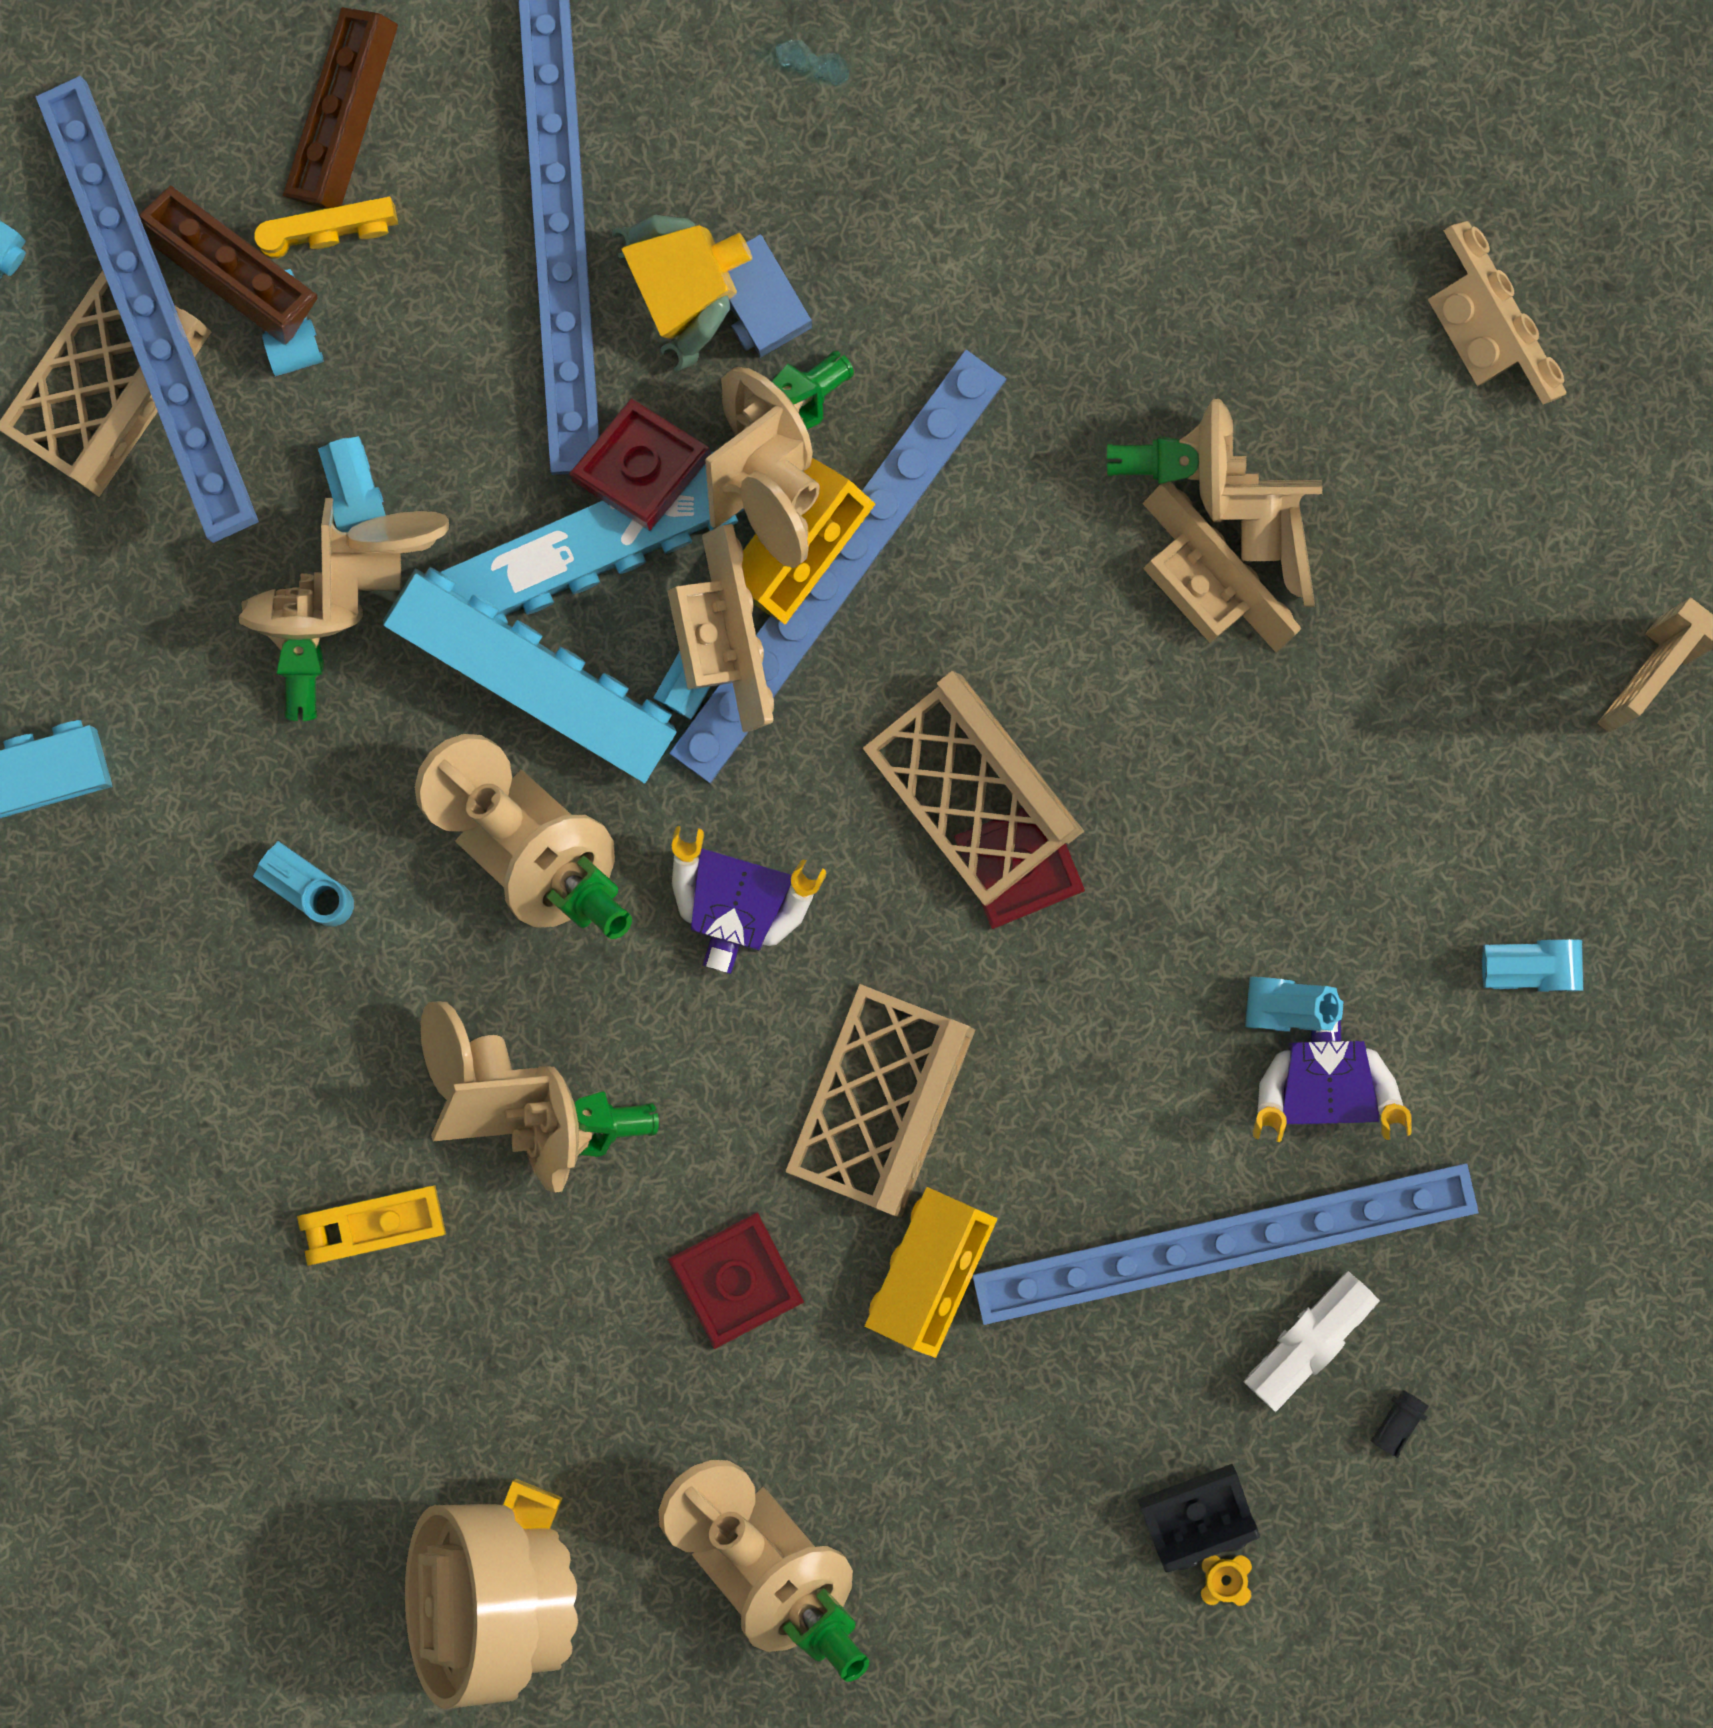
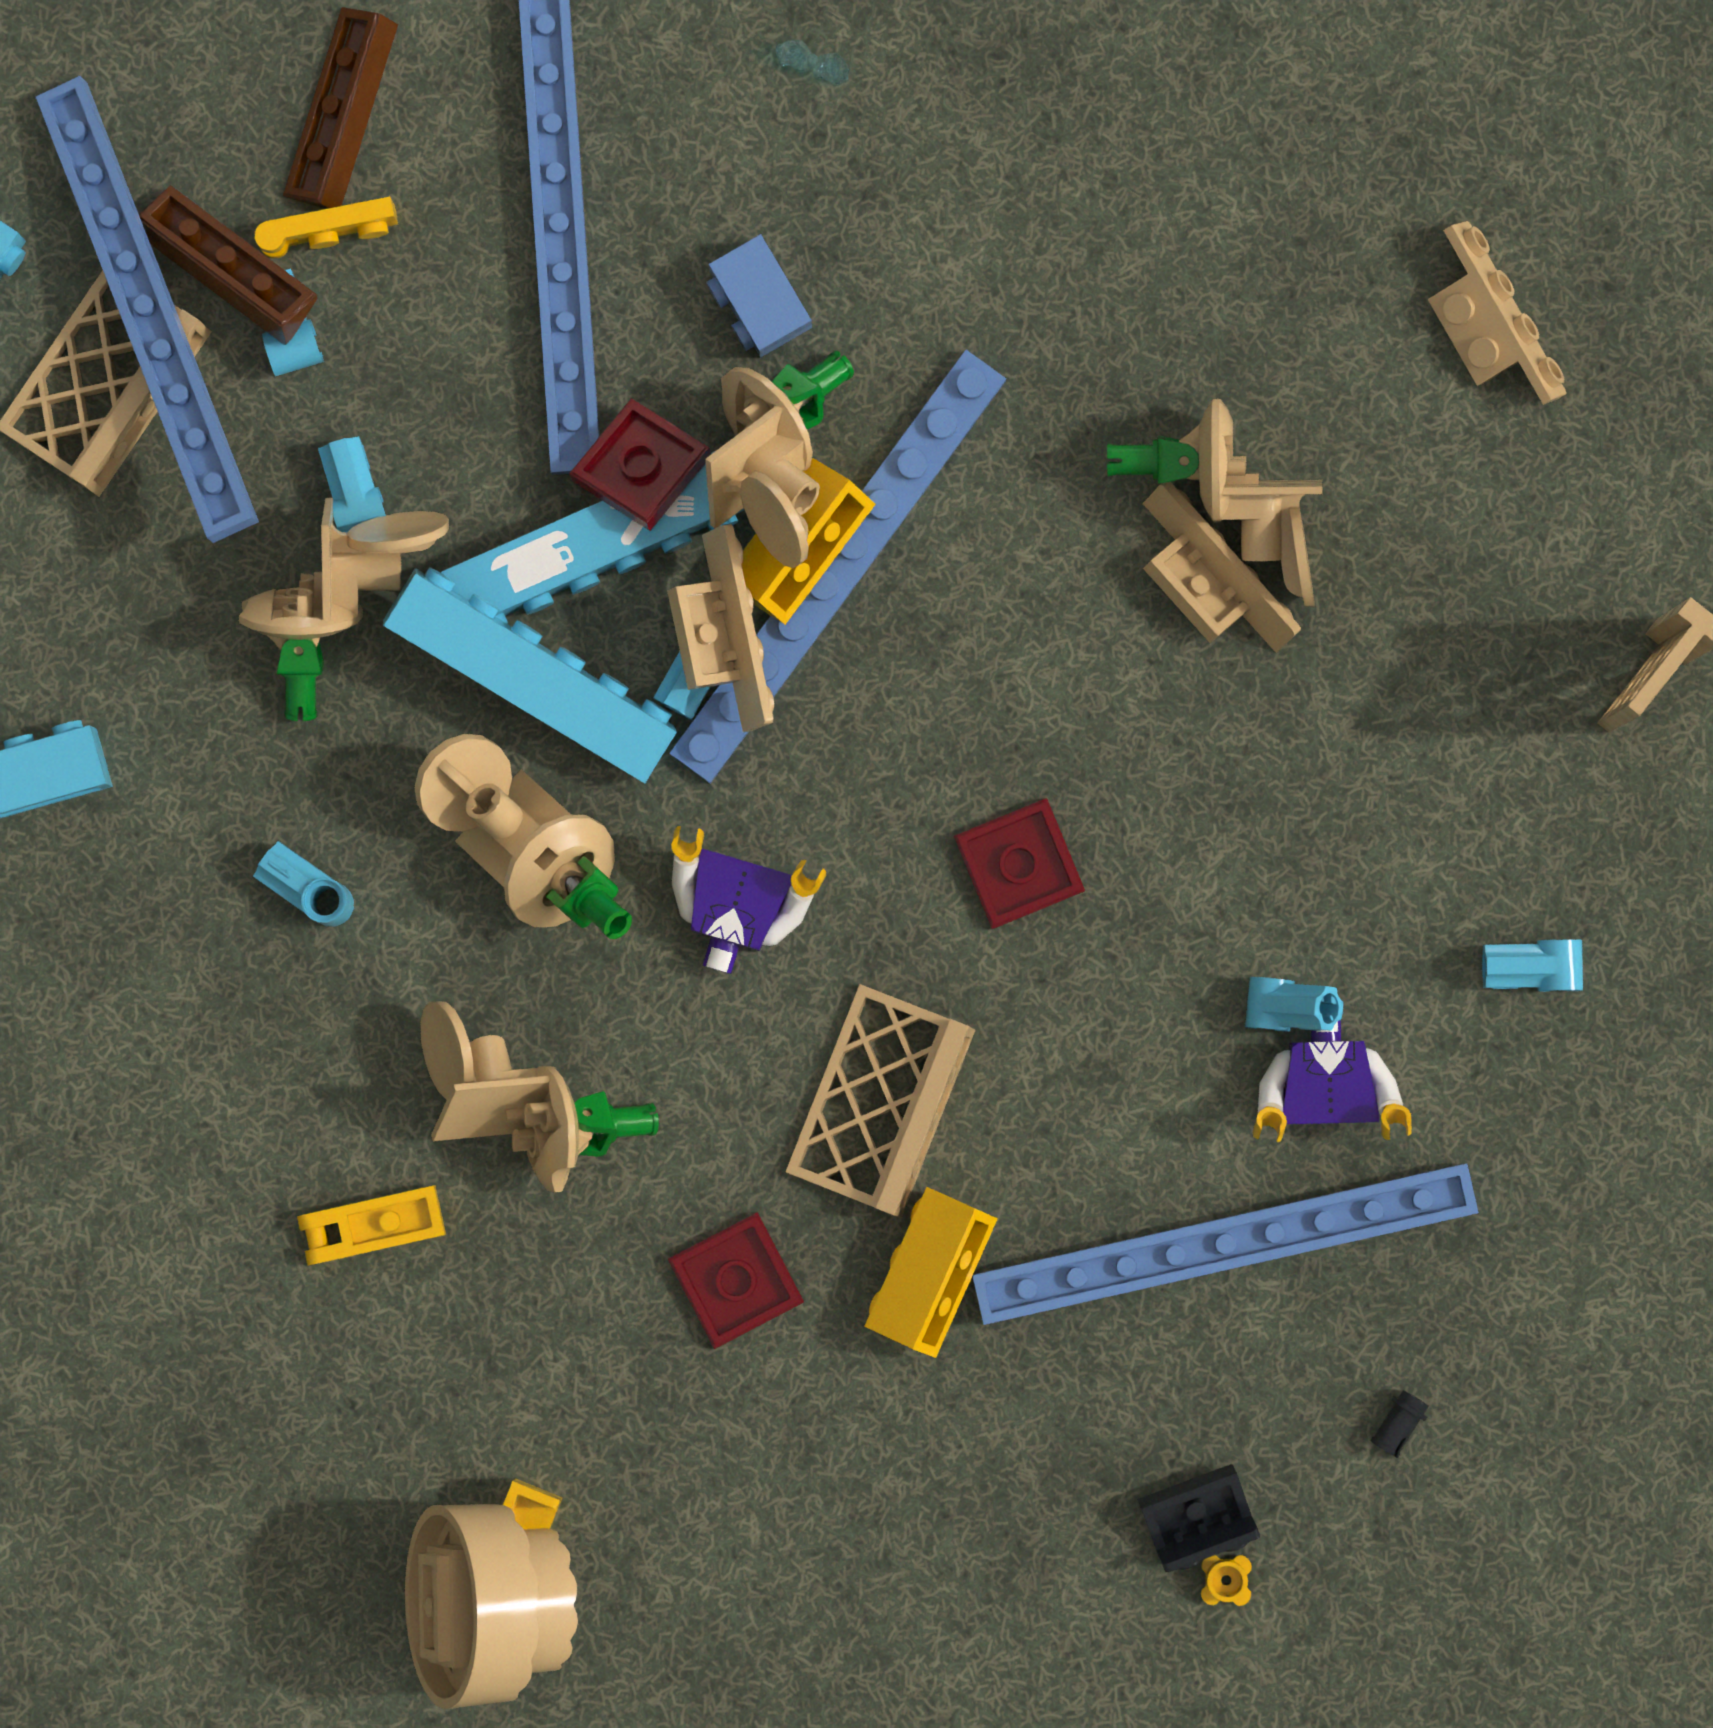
(683, 279): yellow torso -> none
(764, 1564): tan piece -> none
(1006, 760): tan fence -> none
(1311, 1341): white piece -> none

